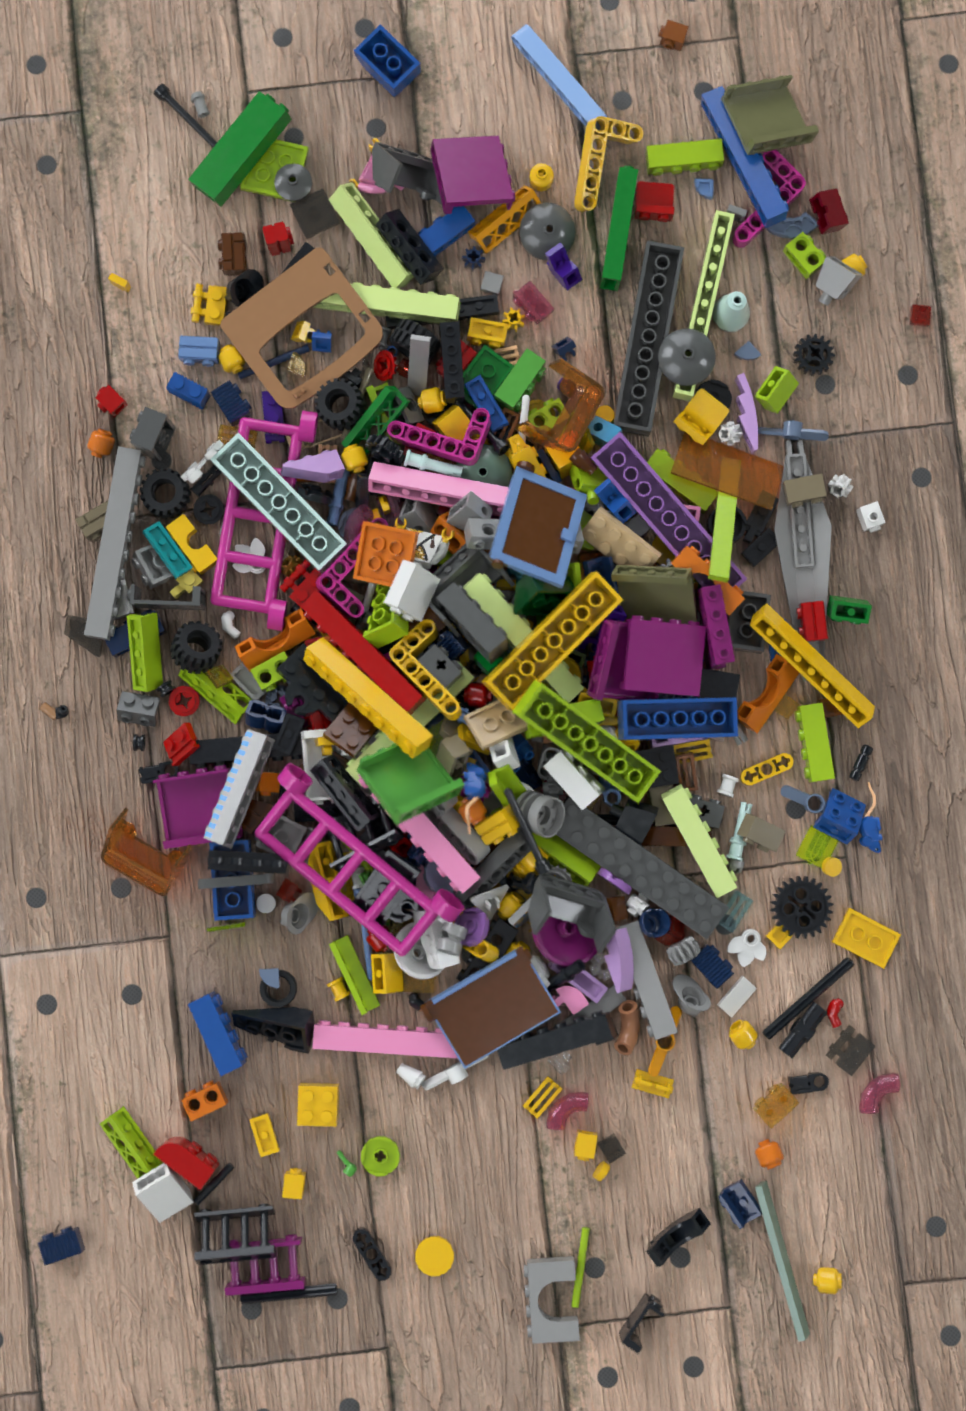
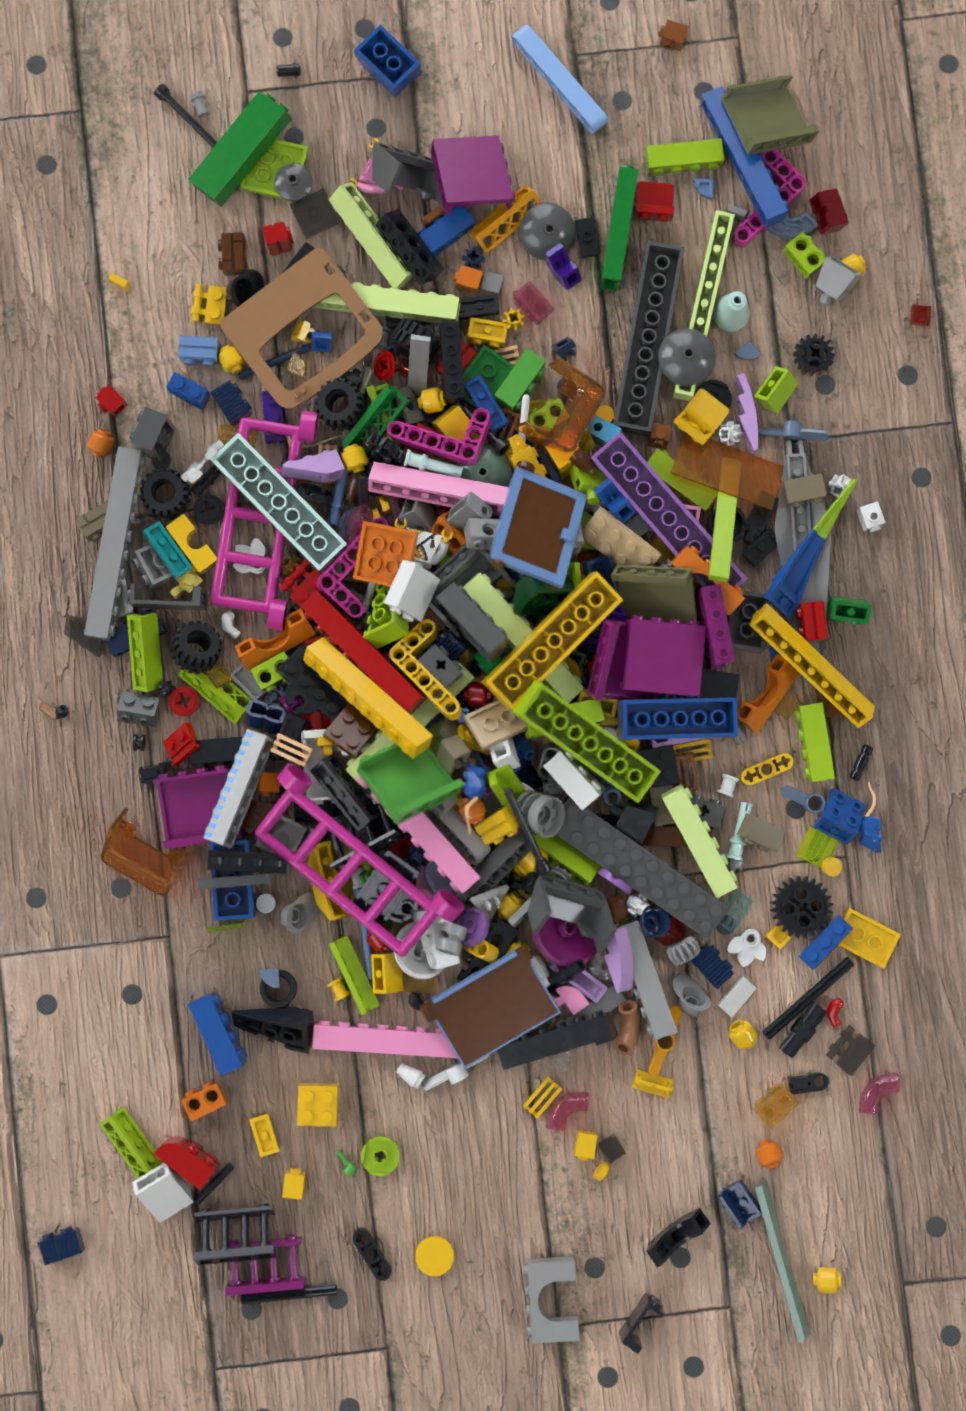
(277, 743): none -> light nougat tile
(287, 890): clear red tile -> none
(289, 70): none -> black pin
(430, 217): none -> dark orange tile
(468, 279): none -> orange brick
(541, 177): yellow head -> none
(580, 1267): lime bar -> none
(587, 237): none -> black plate
(597, 156): yellow beam -> none
(659, 436): none -> dark orange brick
(793, 576): none -> blue plate
(826, 942): none -> blue plate

